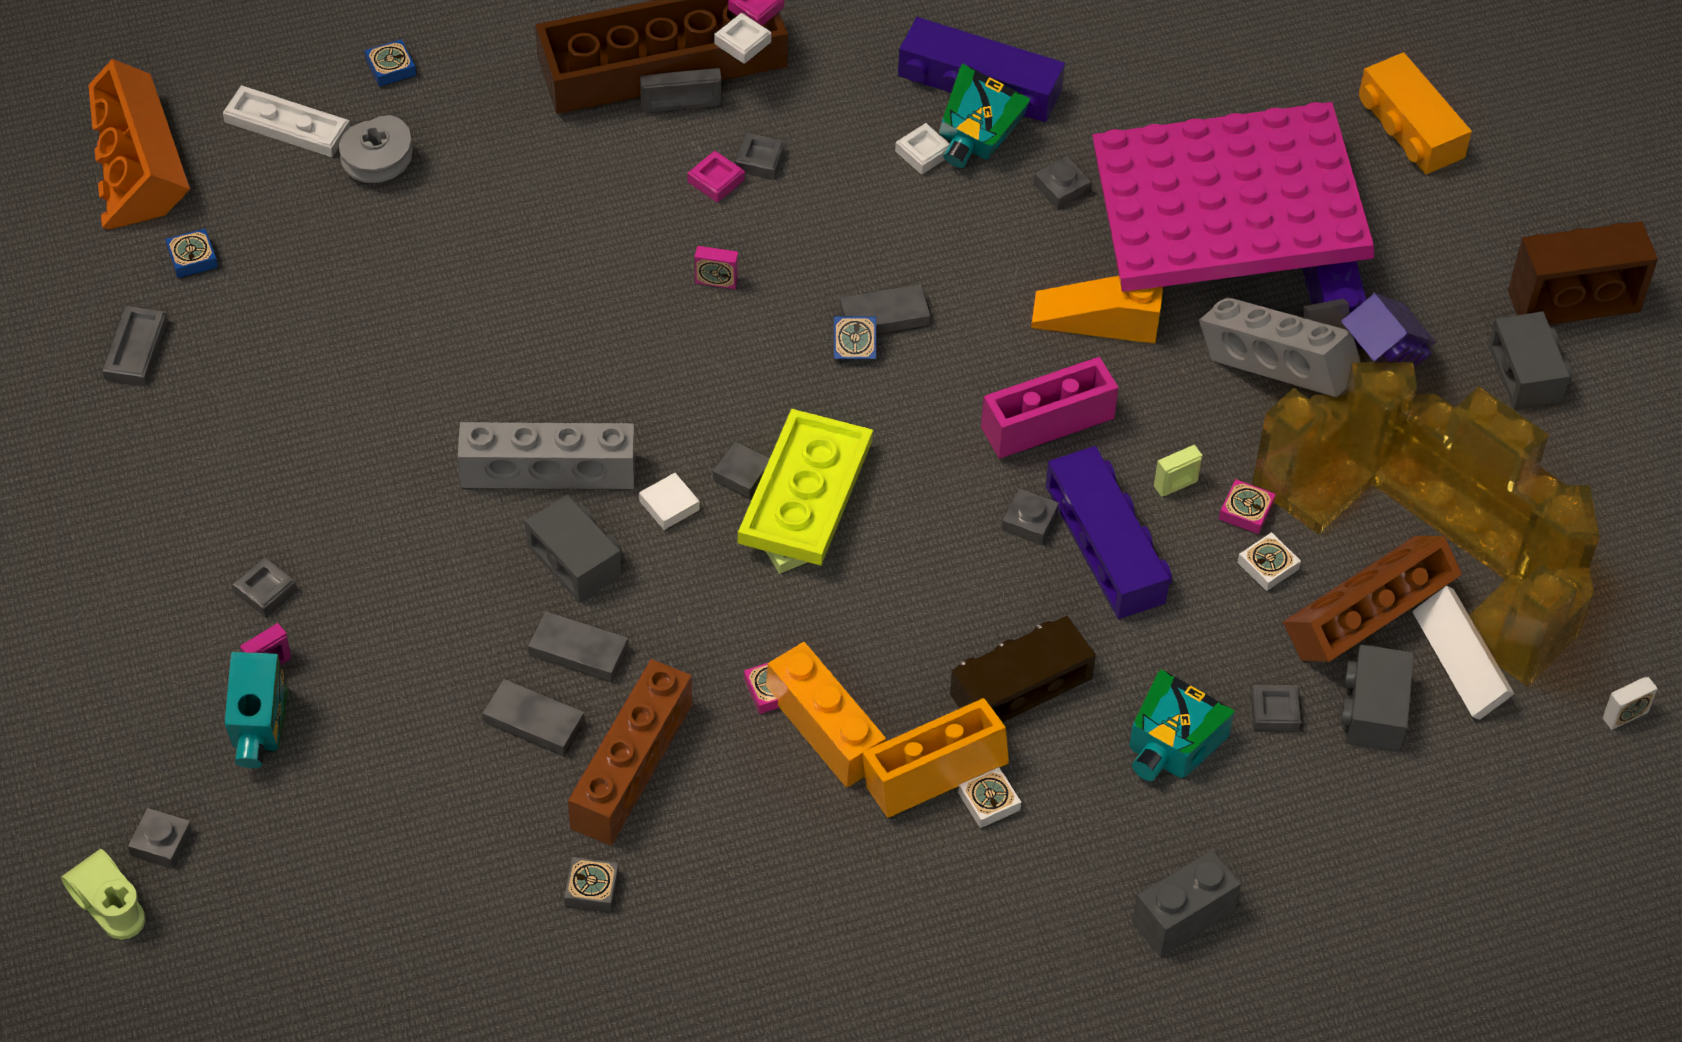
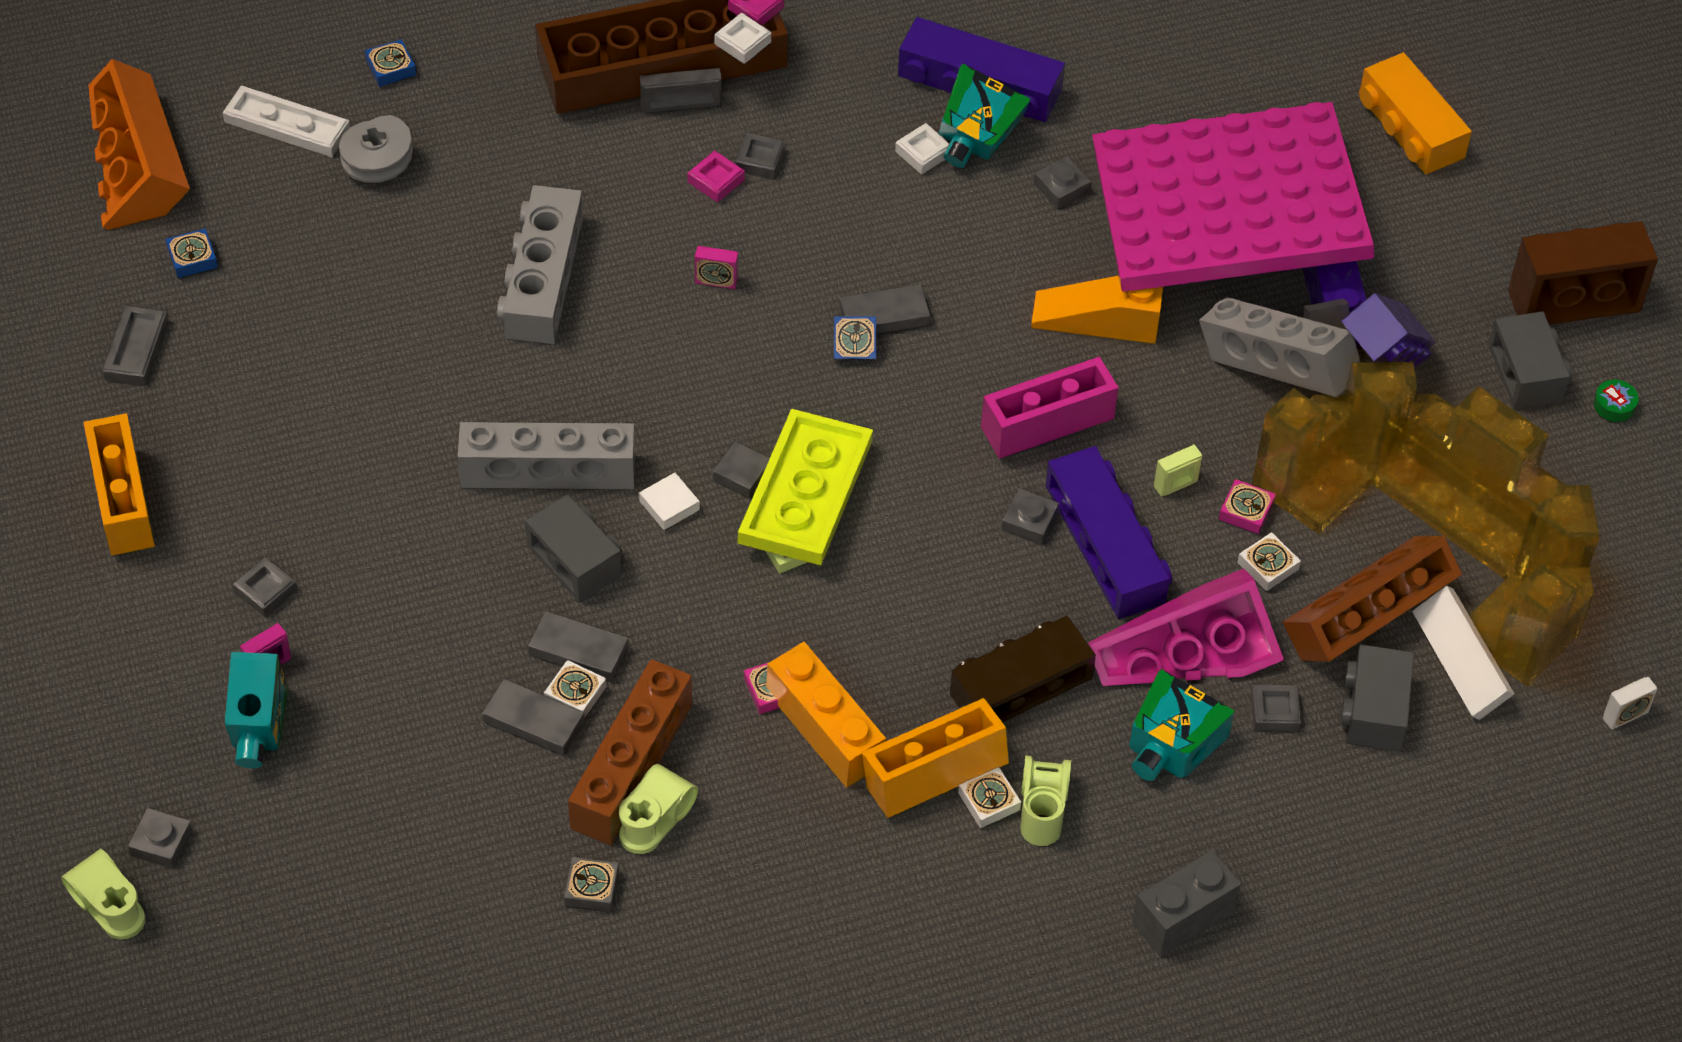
(118, 484): none -> light orange brick
(541, 265): none -> light grey brick
(576, 687): none -> tile
(654, 809): none -> yellowish green piece
(1043, 793): none -> yellowish green piece
(1197, 635): none -> dark pink wedge
(1616, 400): none -> green tile

